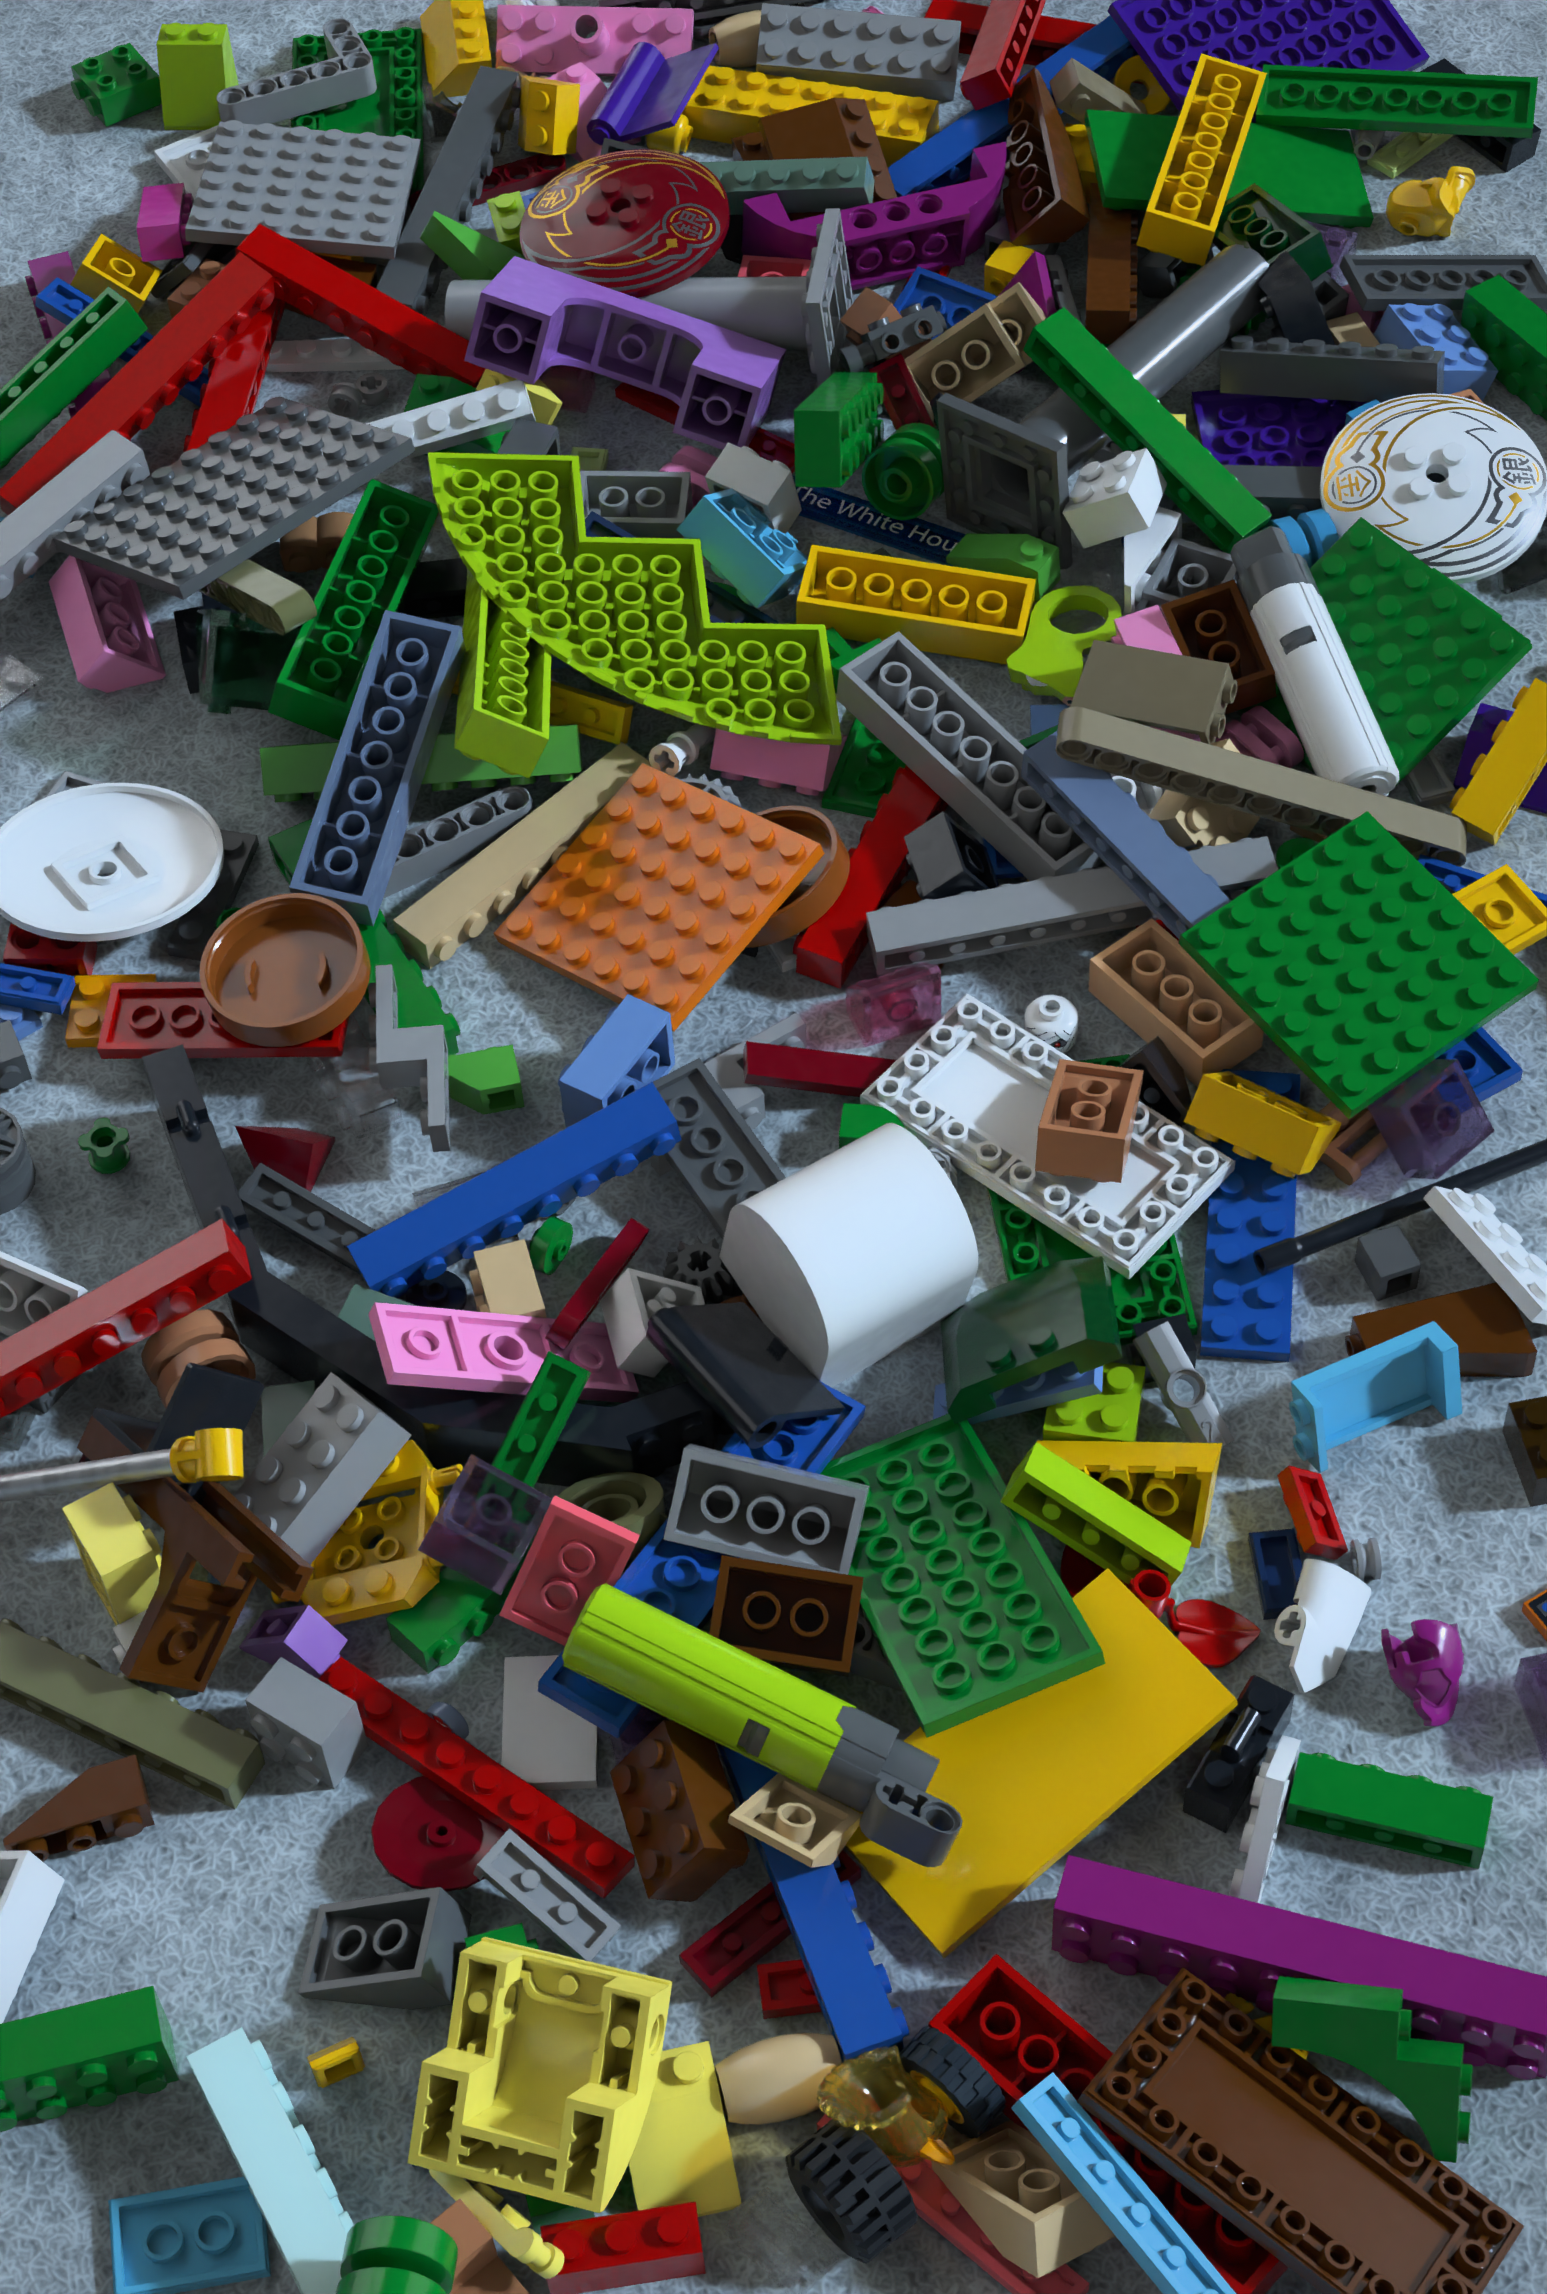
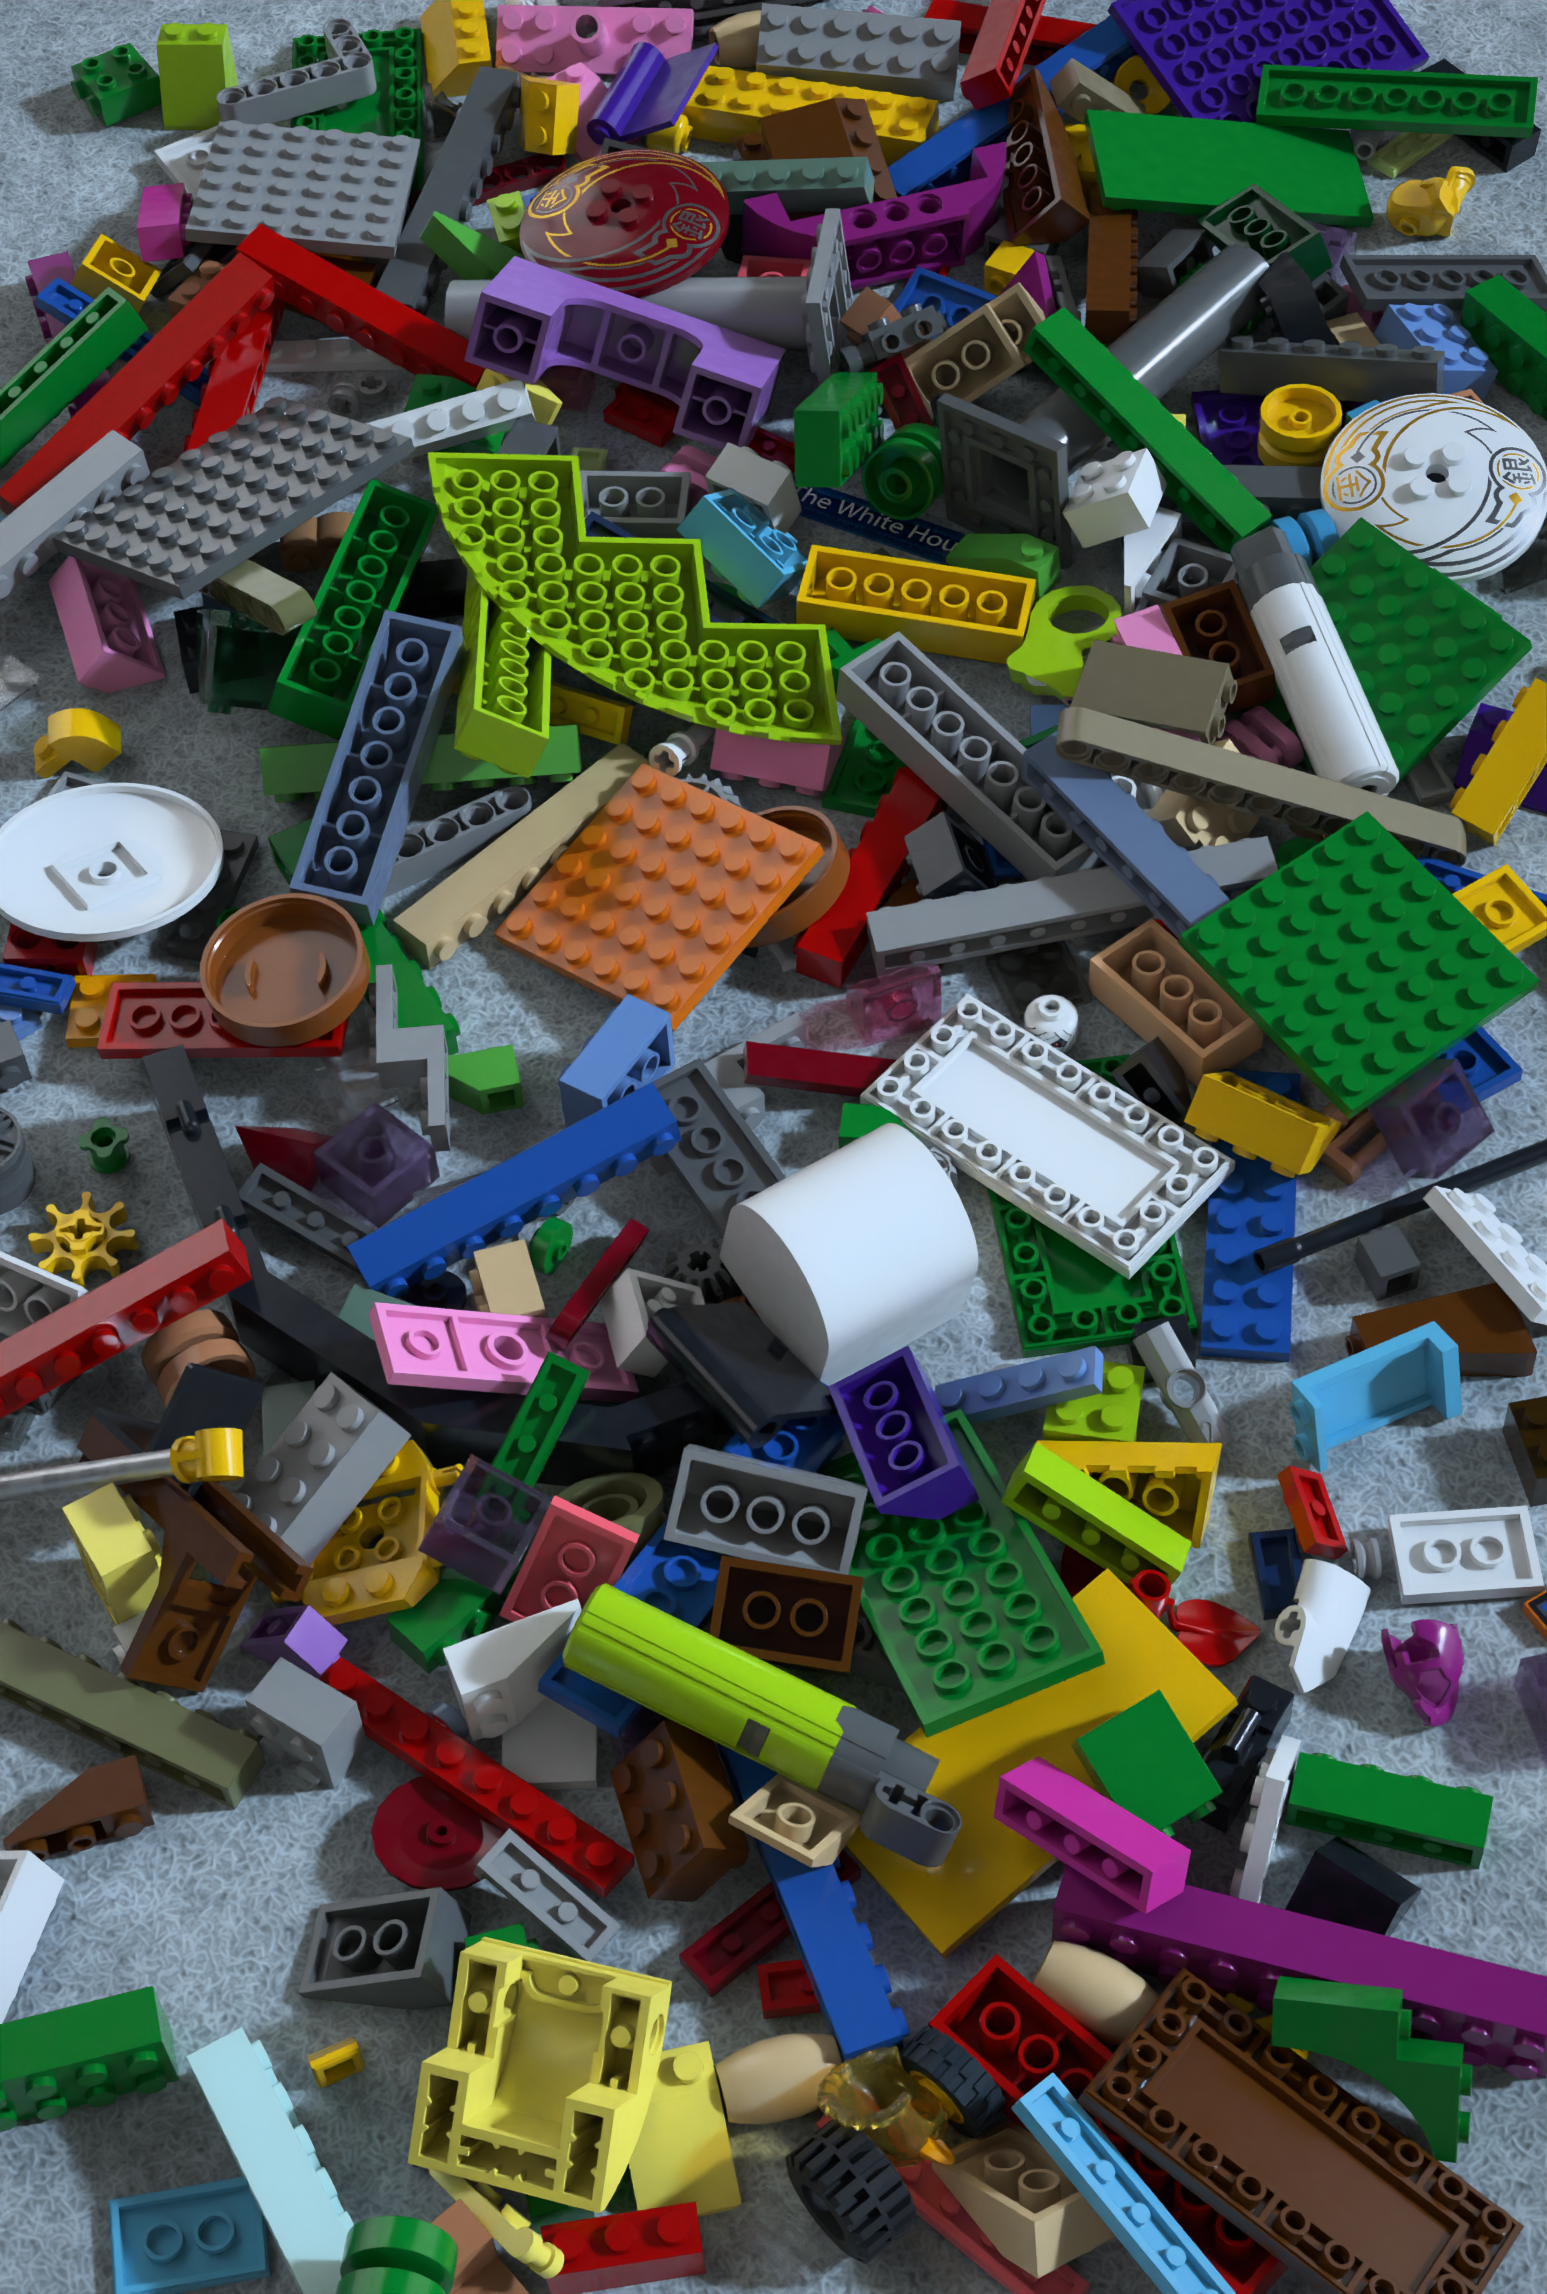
(80, 737): none -> yellow brick
(84, 1240): none -> yellow gear
(376, 1164): none -> clear purple brick
(500, 1670): none -> white slope
(641, 418): none -> red plate
(903, 1439): none -> dark purple slope
(1026, 1330): dark green wedge -> none
(1036, 972): none -> clear smoke plate
(1088, 1121): nougat slope -> none
(1092, 1834): none -> dark pink brick
(1094, 1990): none -> tan piece
(1149, 1765): none -> green brick
(1201, 160): yellow brick -> none
(1298, 425): none -> yellow wheel
(1352, 1890): none -> black slope
(1465, 1555): none -> white plate

